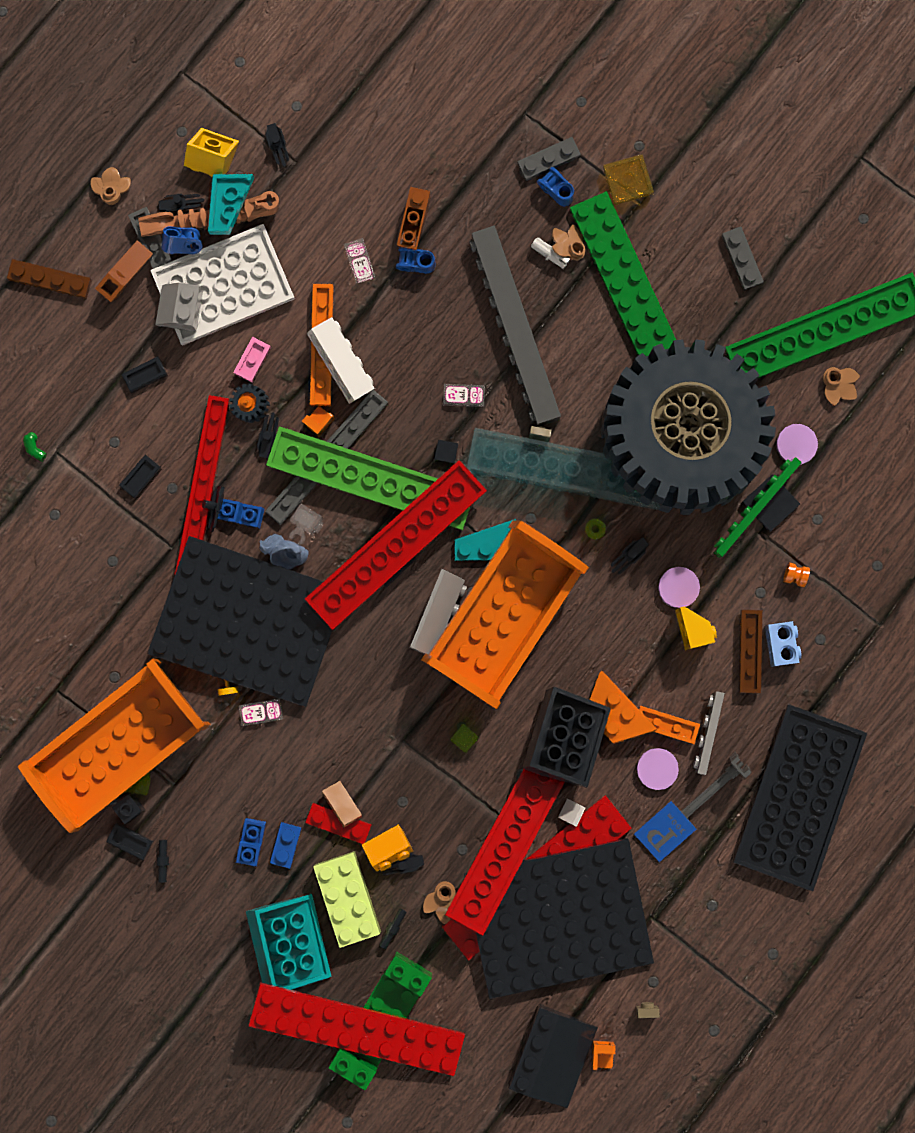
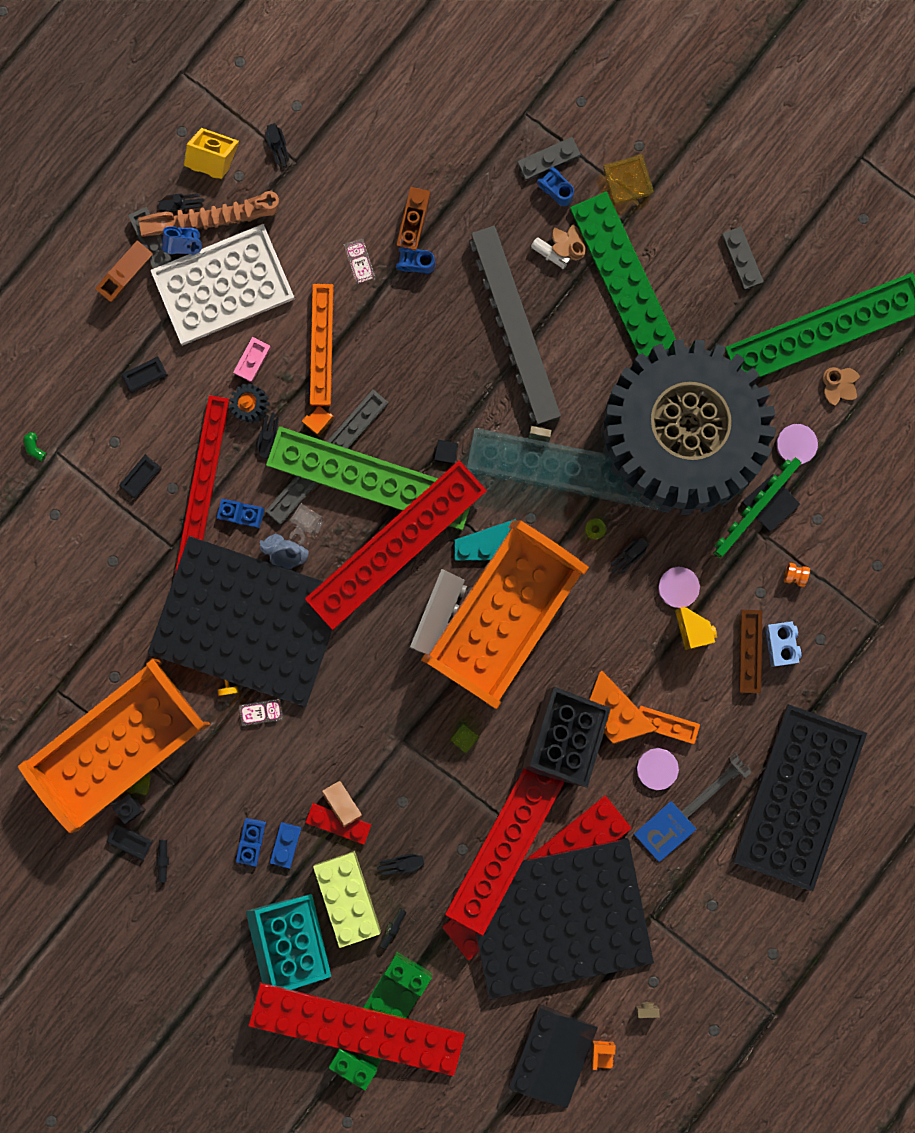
(49, 278): reddish brown plate -> none
(112, 184): medium nougat plate -> none
(179, 306): light grey slope -> none
(214, 506): black piece -> none
(227, 200): teal wing -> none
(340, 360): white brick -> none
(387, 848): light orange brick -> none
(437, 902): medium nougat plate -> none
(464, 395): tile -> none
(571, 812): white tile -> none
(710, 724): light grey plate -> none

